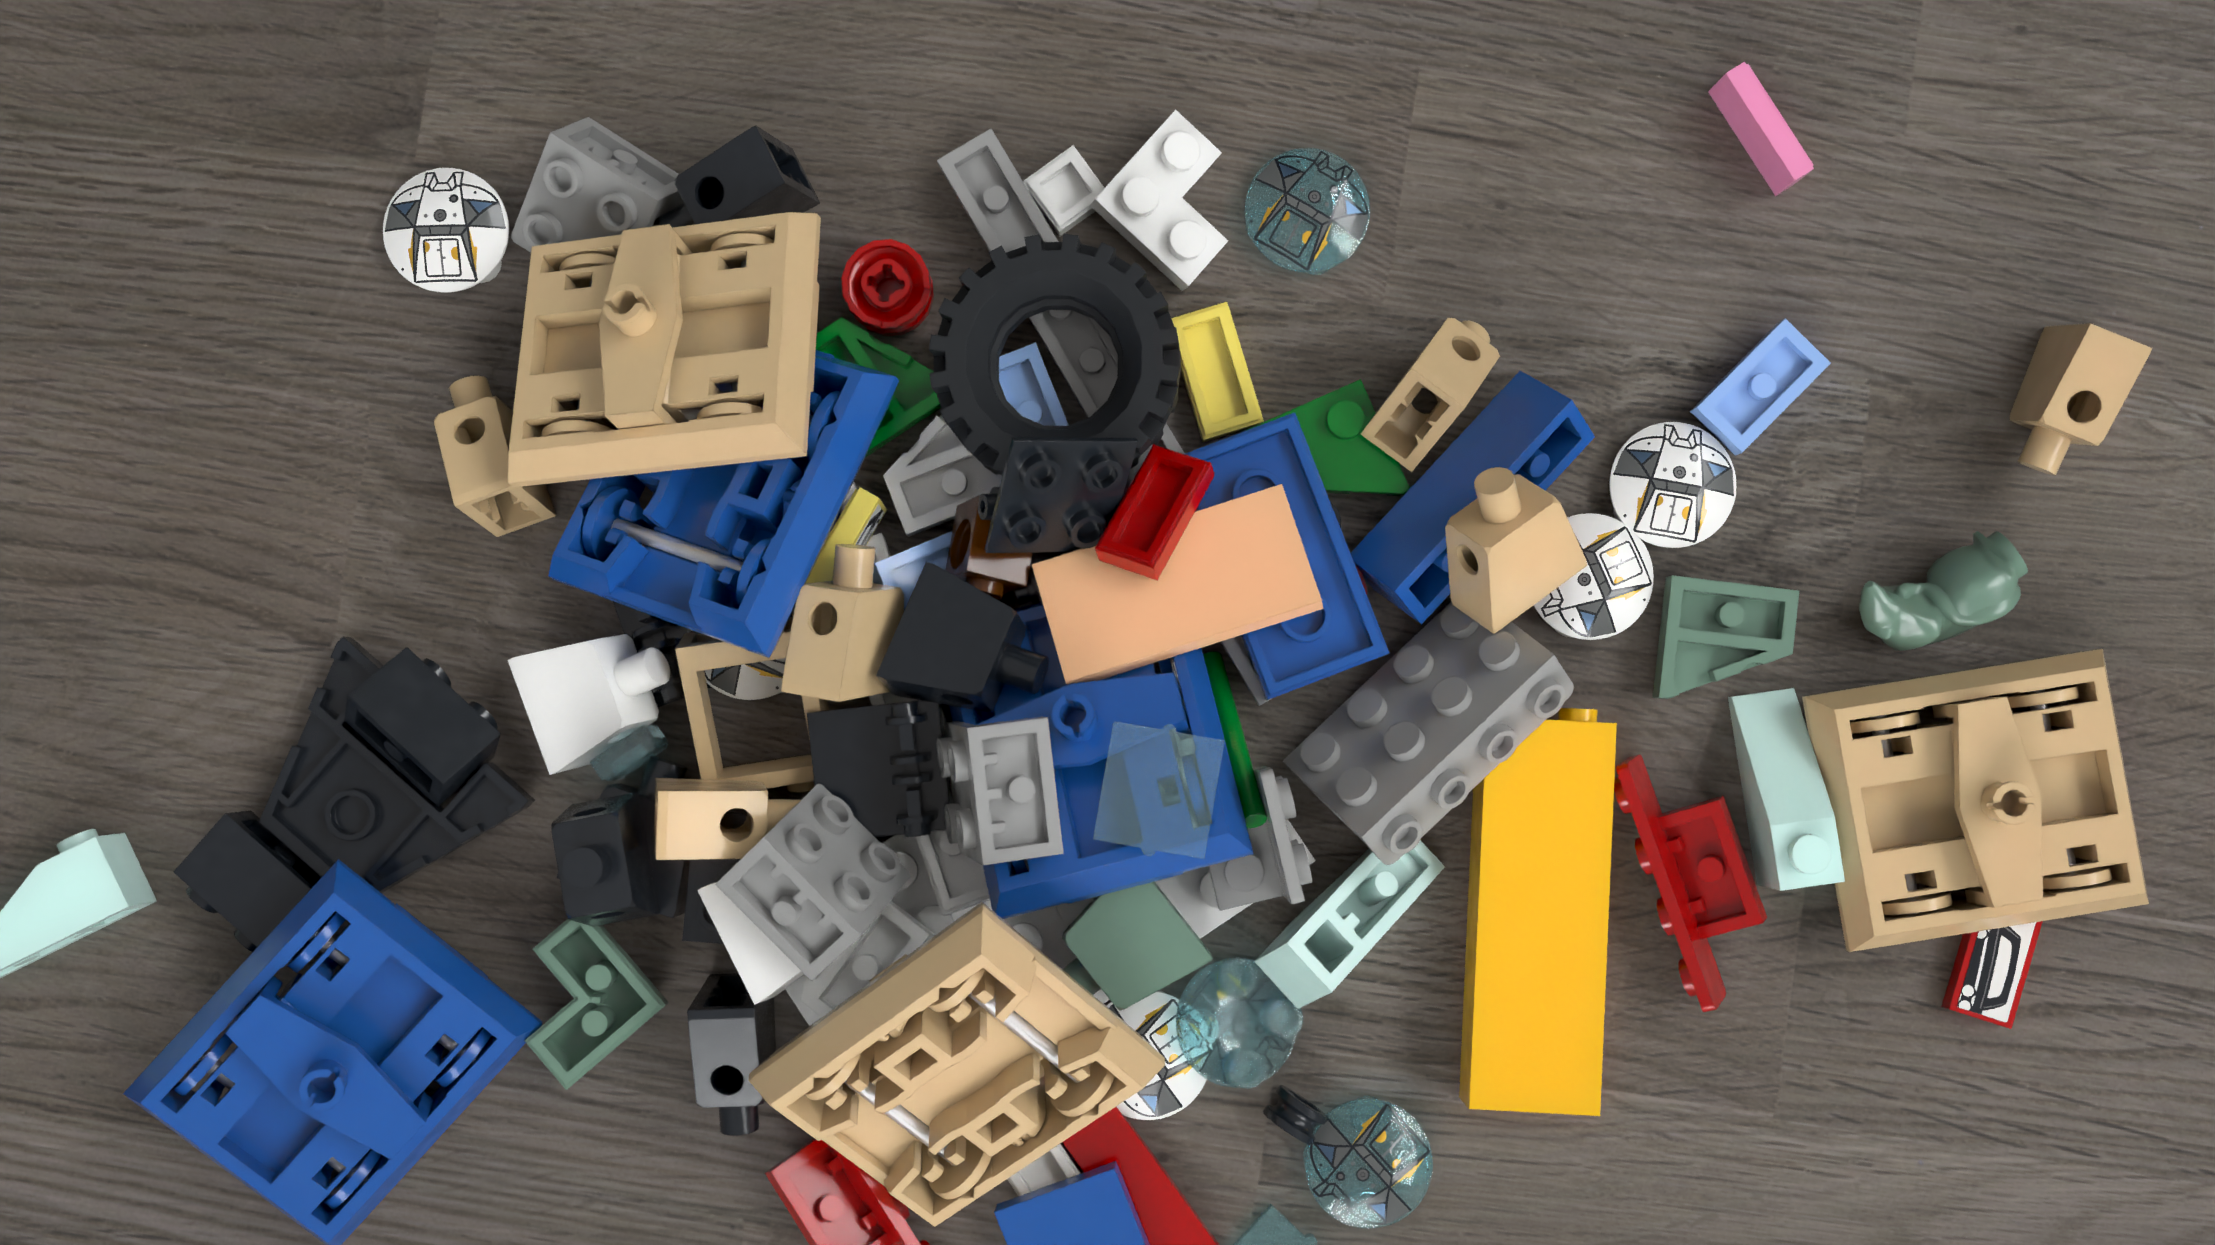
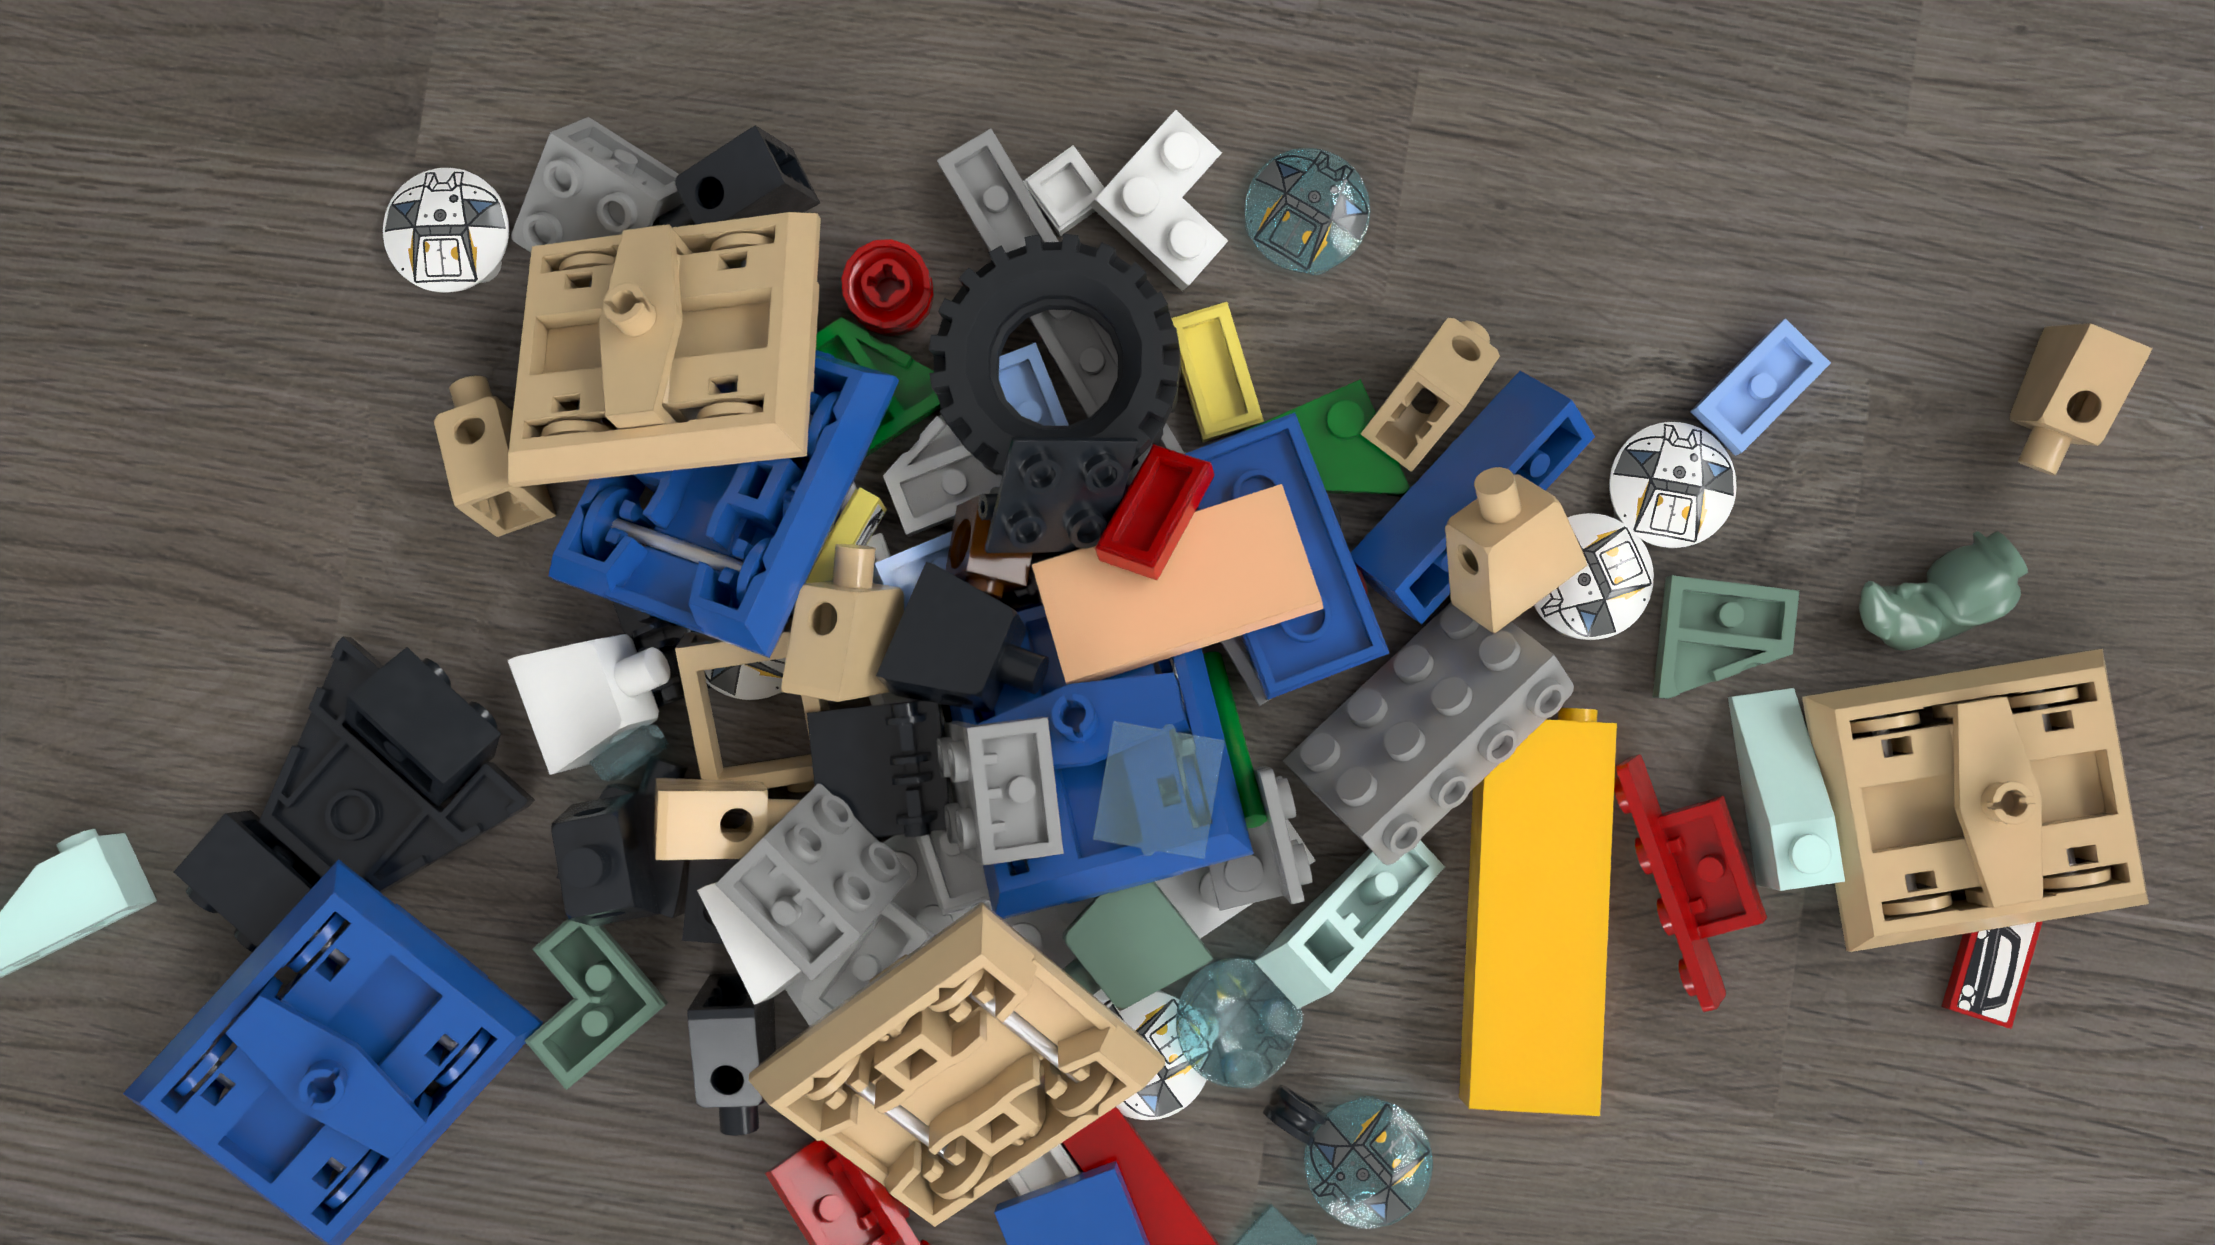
(1761, 128): bright pink tile -> none

